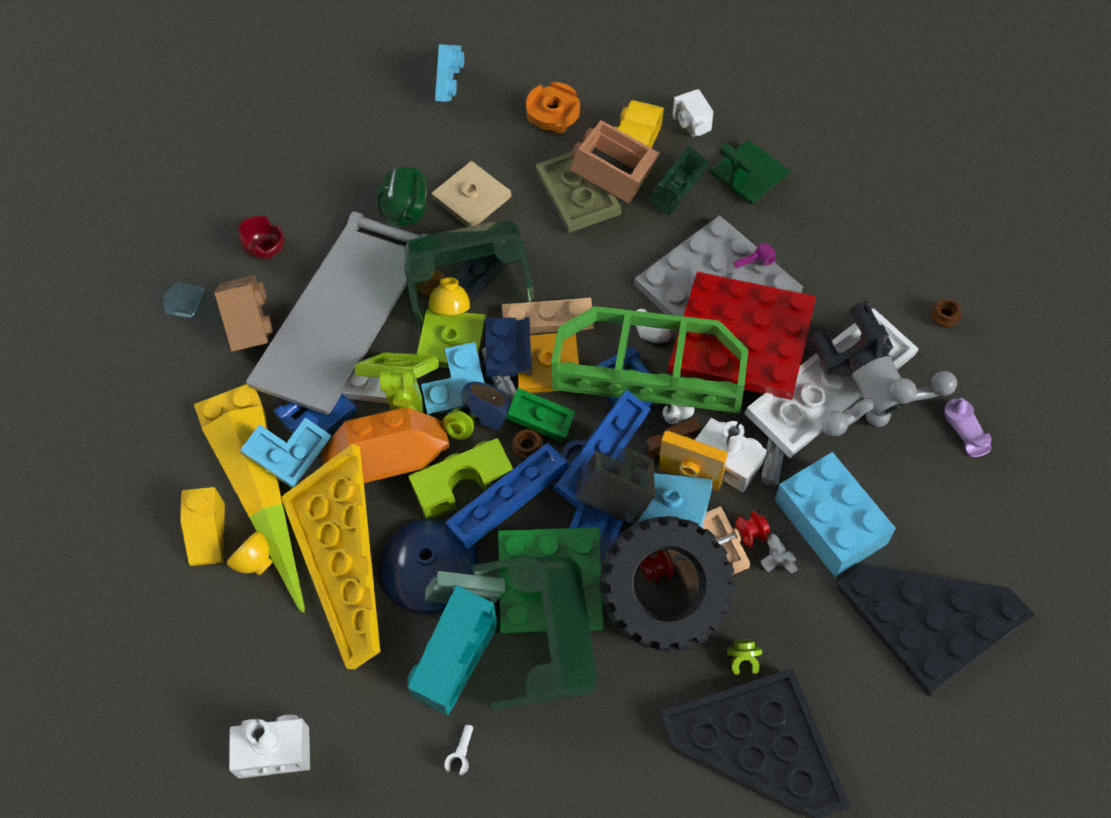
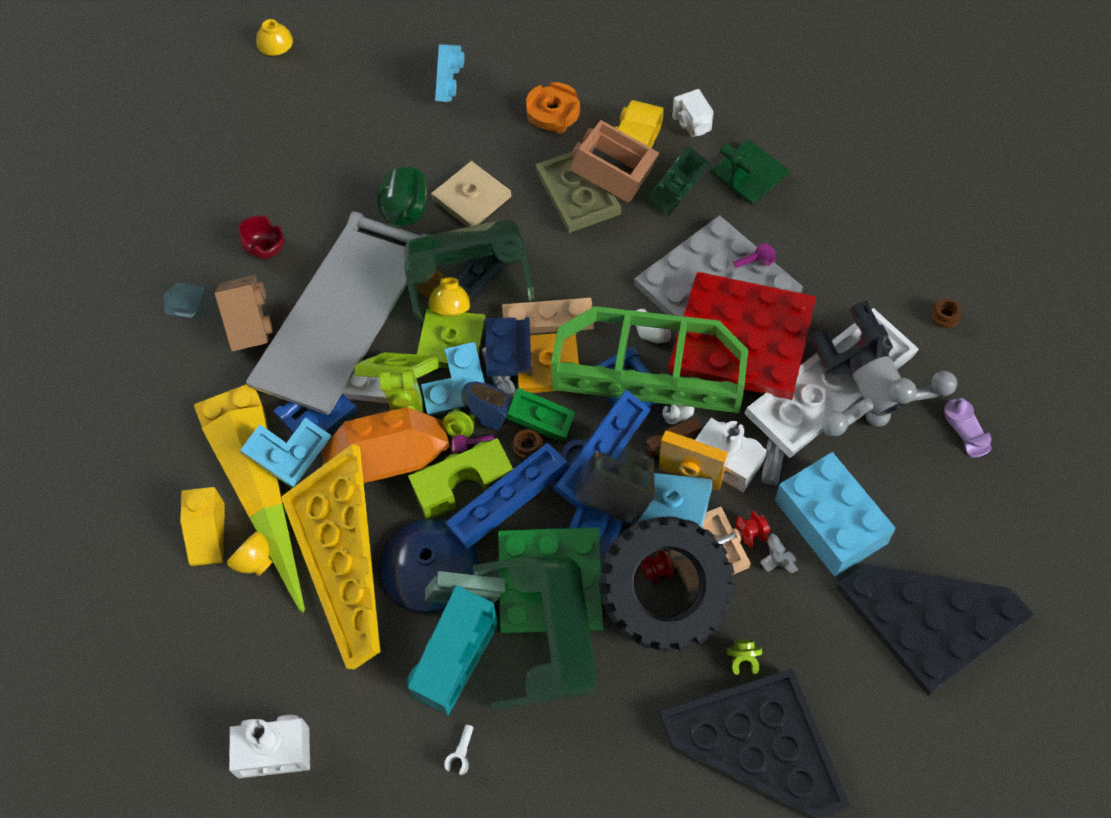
(273, 38): none -> yellow brick
(461, 443): none -> magenta hand

